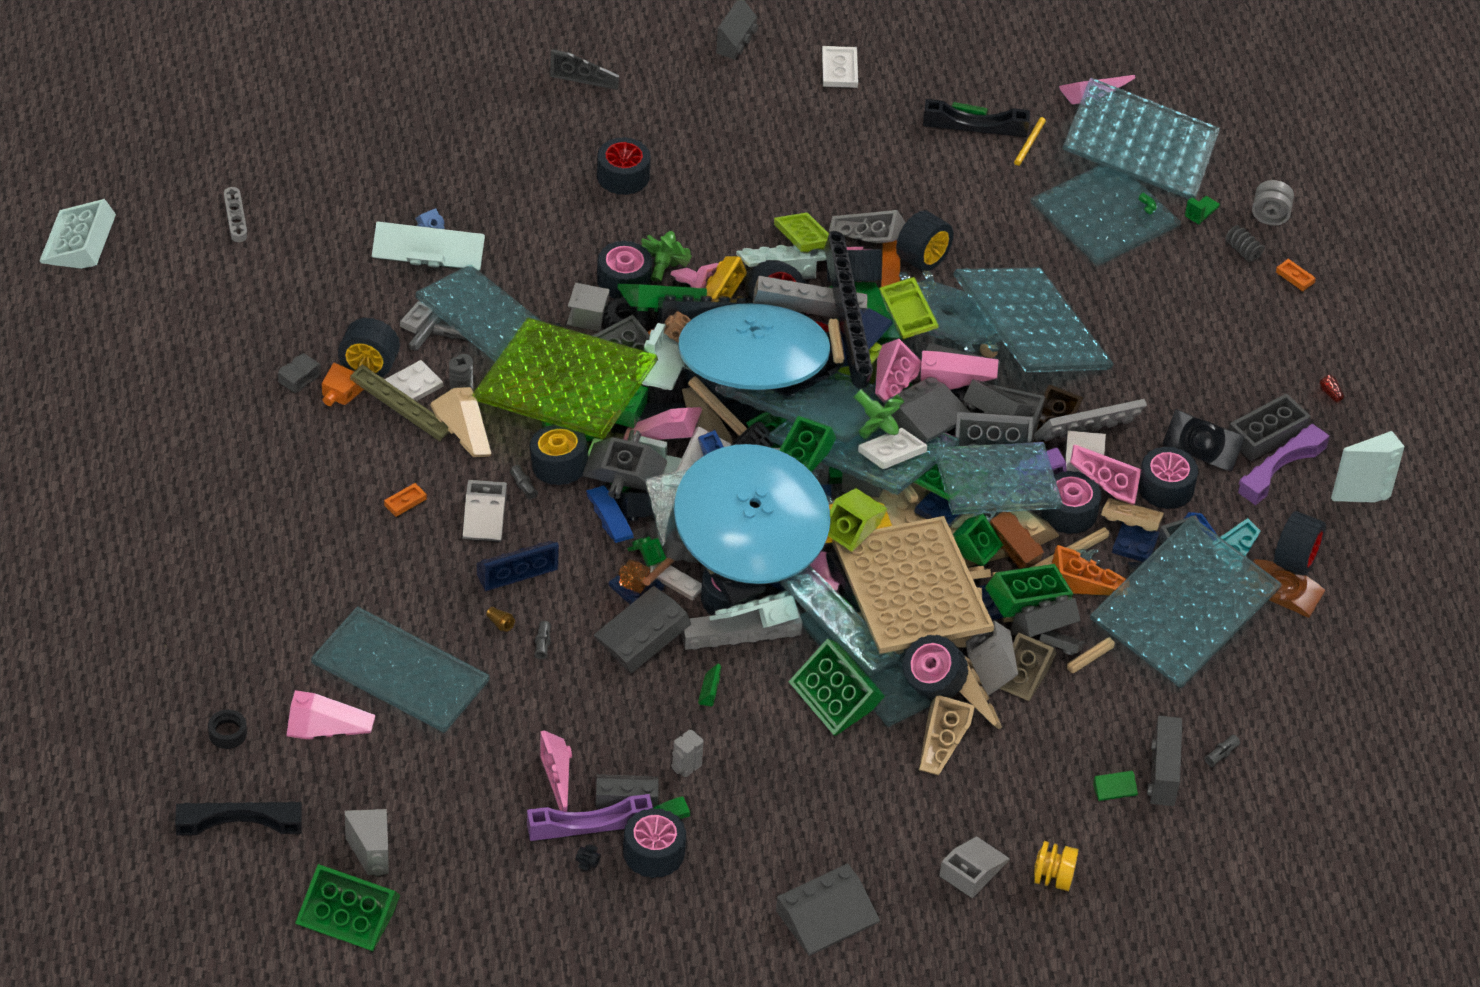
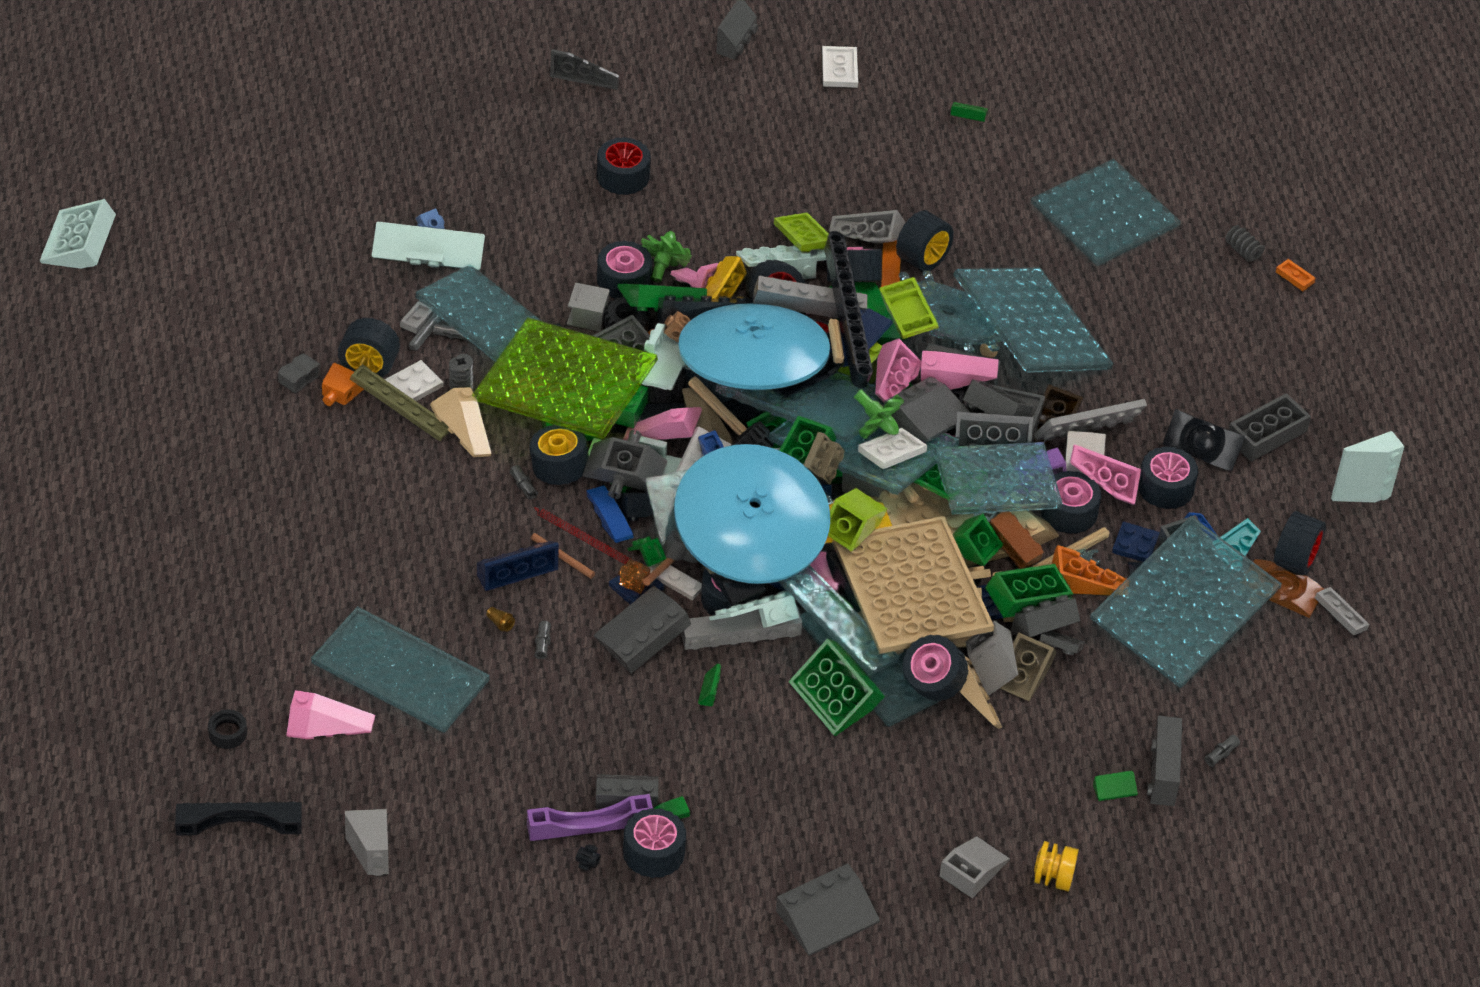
(235, 214): light grey beam -> none
(347, 907): green slope -> none
(405, 499): orange plate -> none
(484, 510): light grey slope -> none
(554, 519): none -> red piece
(555, 760): bright pink wedge -> none
(566, 558): none -> nougat bar
(687, 753): light grey brick -> none
(824, 458): none -> dark tan slope
(936, 506): dark blue plate -> none
(941, 115): black arch -> none
(944, 730): tan wedge -> none
(1029, 142): yellow bar -> none
(1075, 91): bright pink wedge -> none
(1090, 655): tan axle -> none
(1132, 514): tan plate -> none
(1141, 138): clear light blue plate -> none
(1151, 204): green arm -> none
(1200, 210): green bracket -> none
(1273, 202): light grey wheel -> none
(1306, 444): medium lavender arch -> none
(1331, 388): clear red cone -> none
(1342, 611): none -> light grey plate

